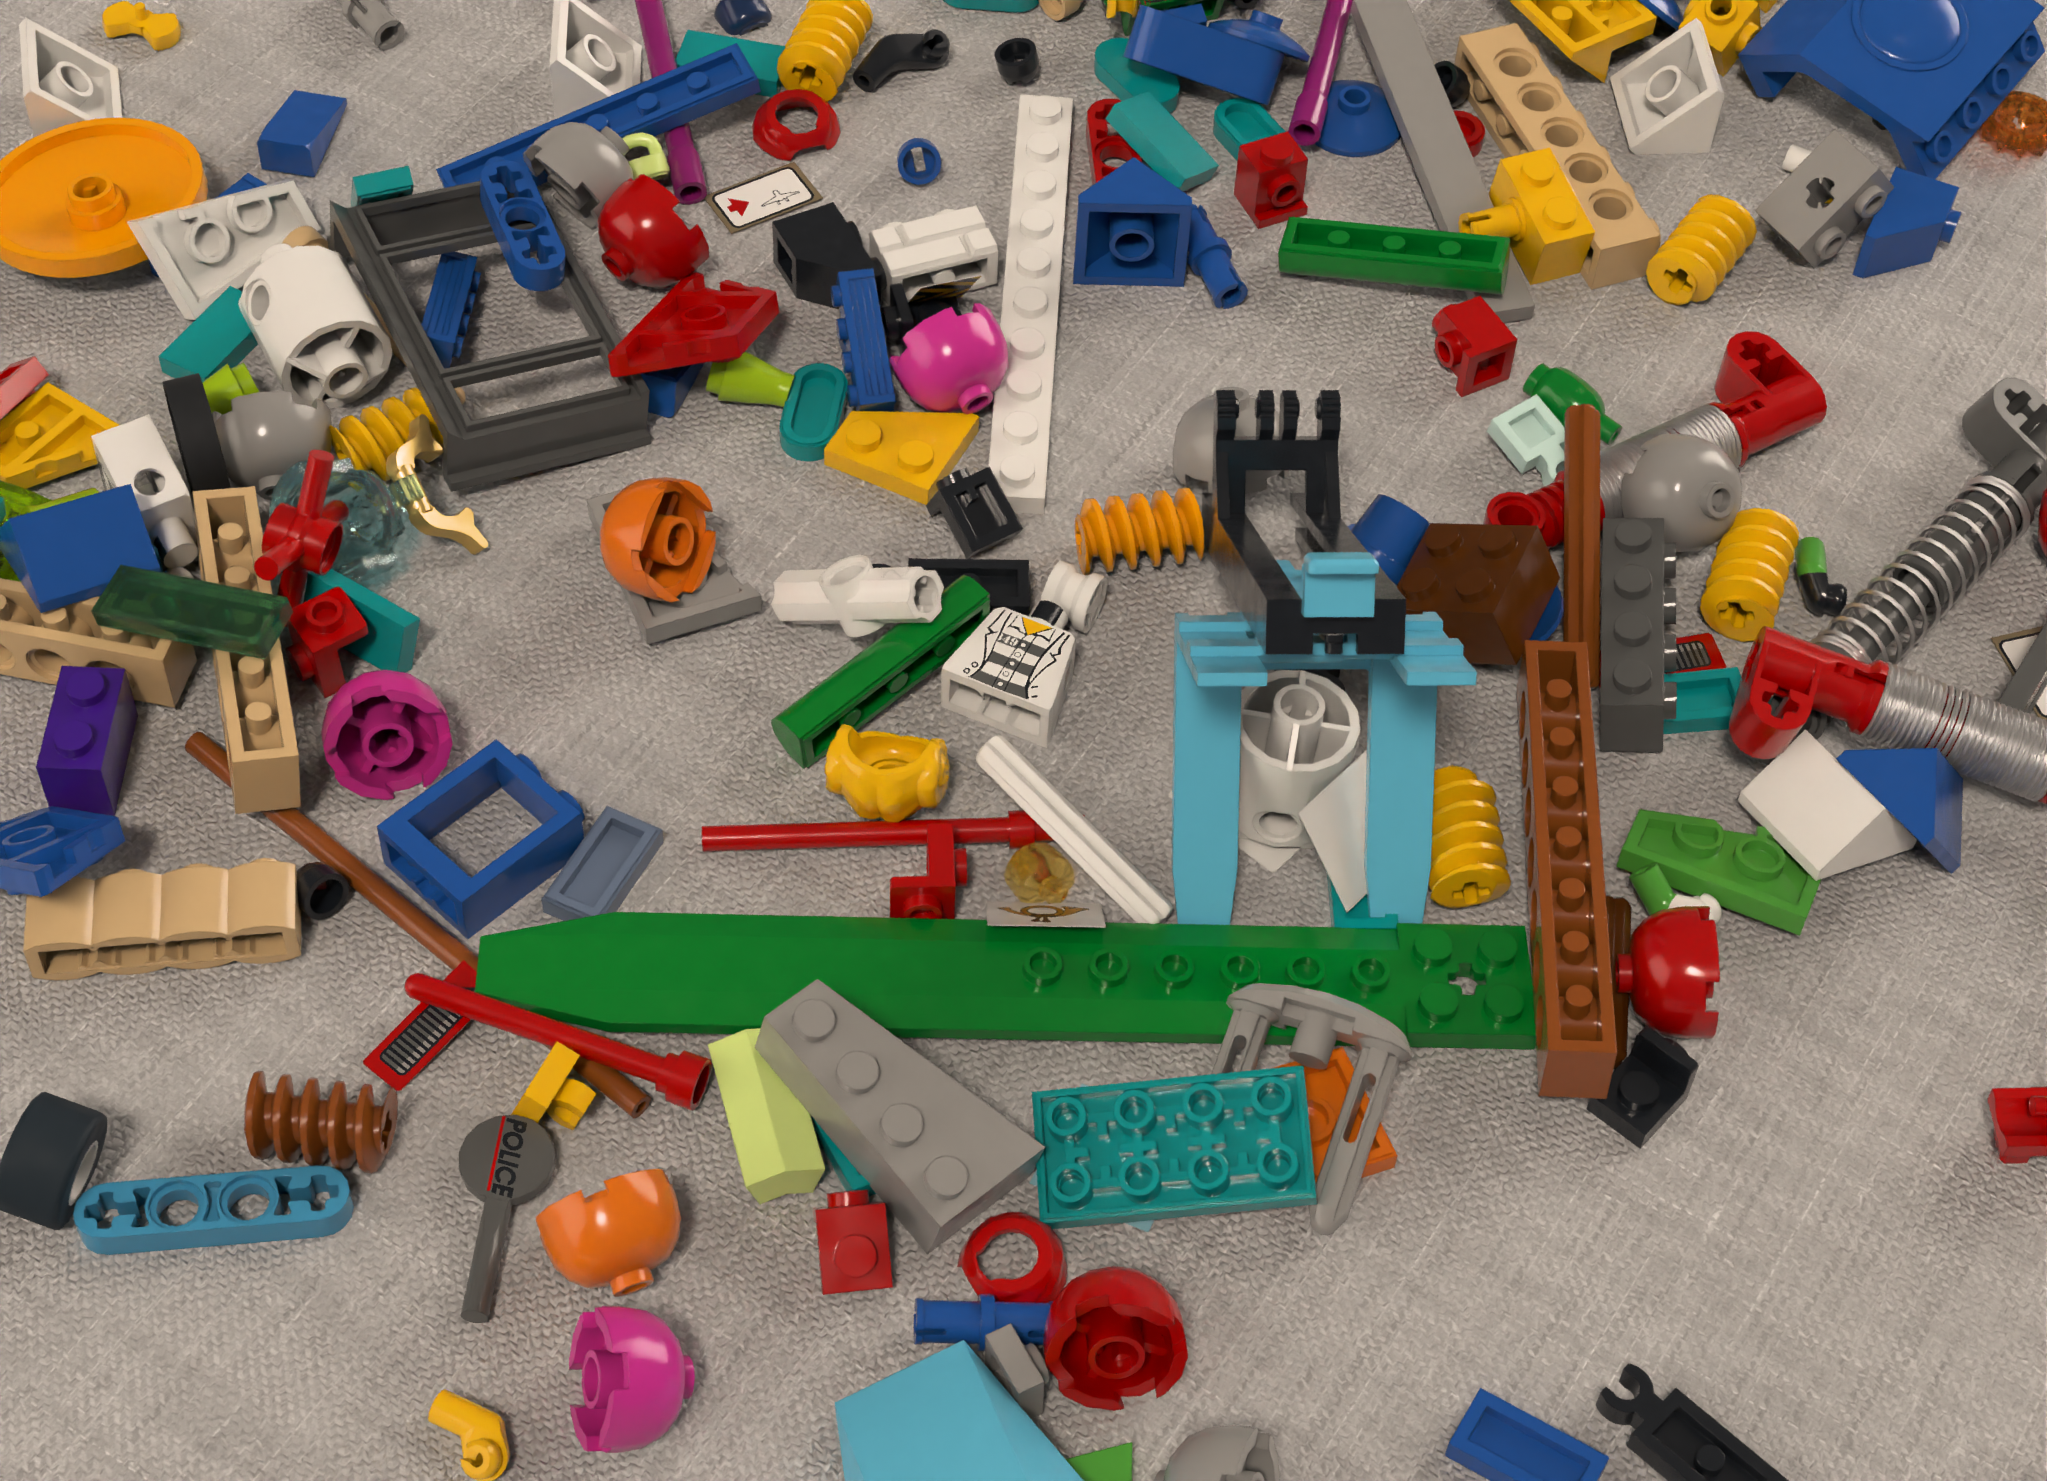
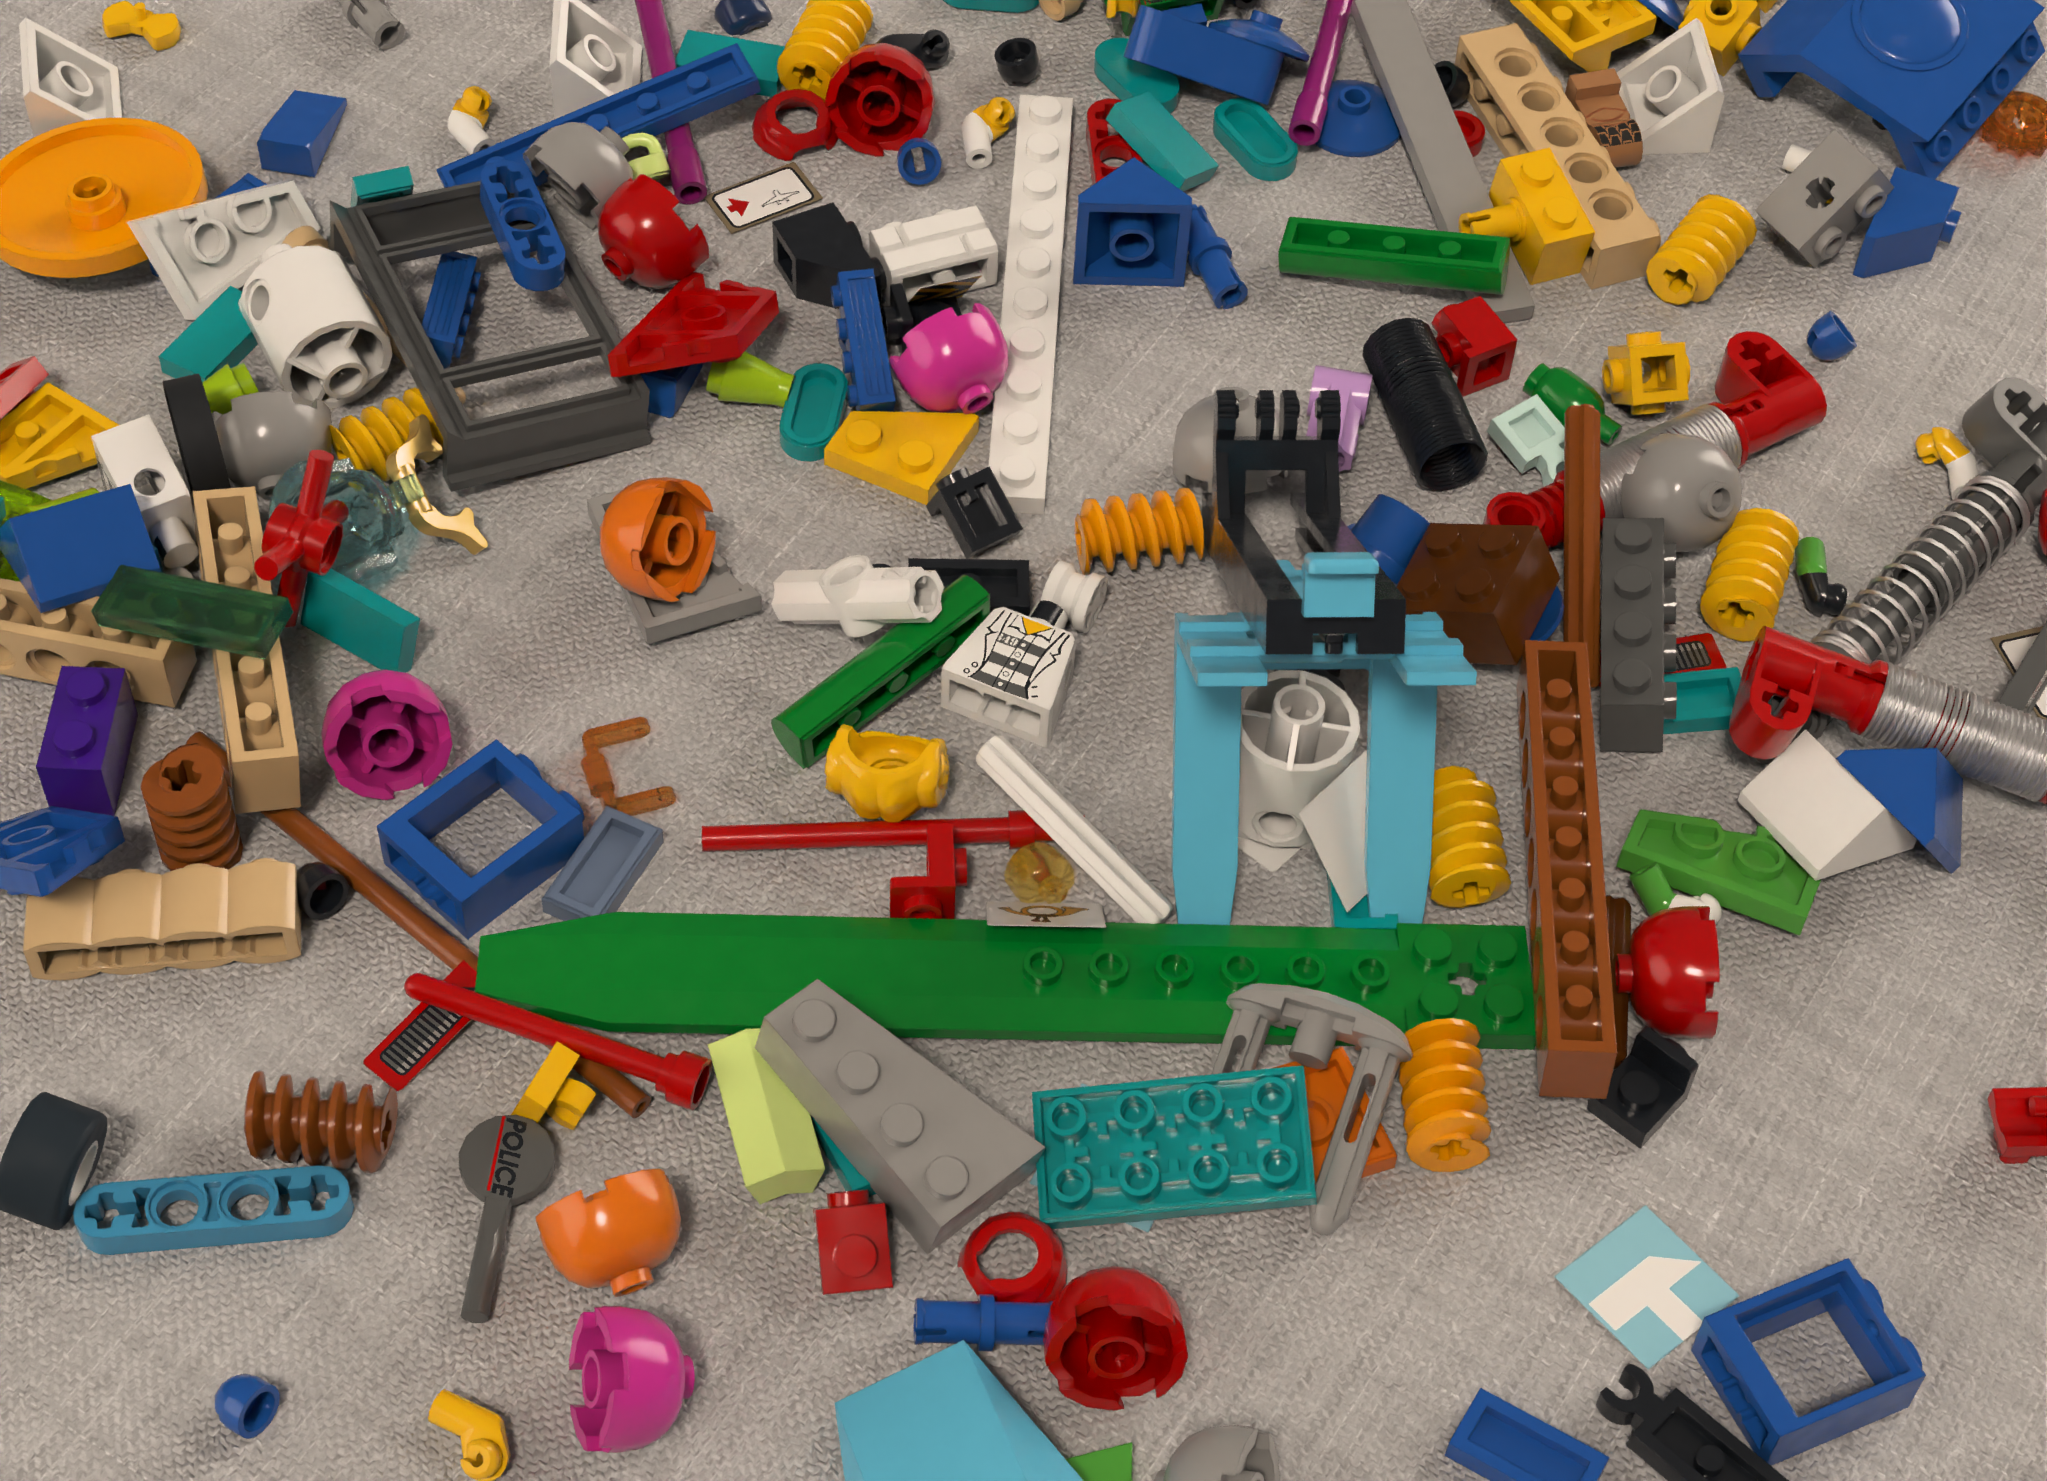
(192, 809): none -> dark orange piece
(246, 1404): none -> blue hinge
(317, 633): red bracket -> none
(469, 119): none -> arm
(598, 774): none -> clear orange piece
(880, 98): none -> red cylinder
(984, 127): none -> arm
(1017, 1368): light grey plate -> none
(1271, 179): red brick -> none
(1354, 394): none -> lavender piece
(1424, 404): none -> black piece
(1444, 1096): none -> light orange piece
(1606, 115): none -> medium nougat leg
(1646, 1286): none -> medium azure sticker
(1664, 375): none -> yellow brick
(1754, 1397): none -> blue window
(1830, 338): none -> blue hinge
(1957, 458): none -> yellow arm

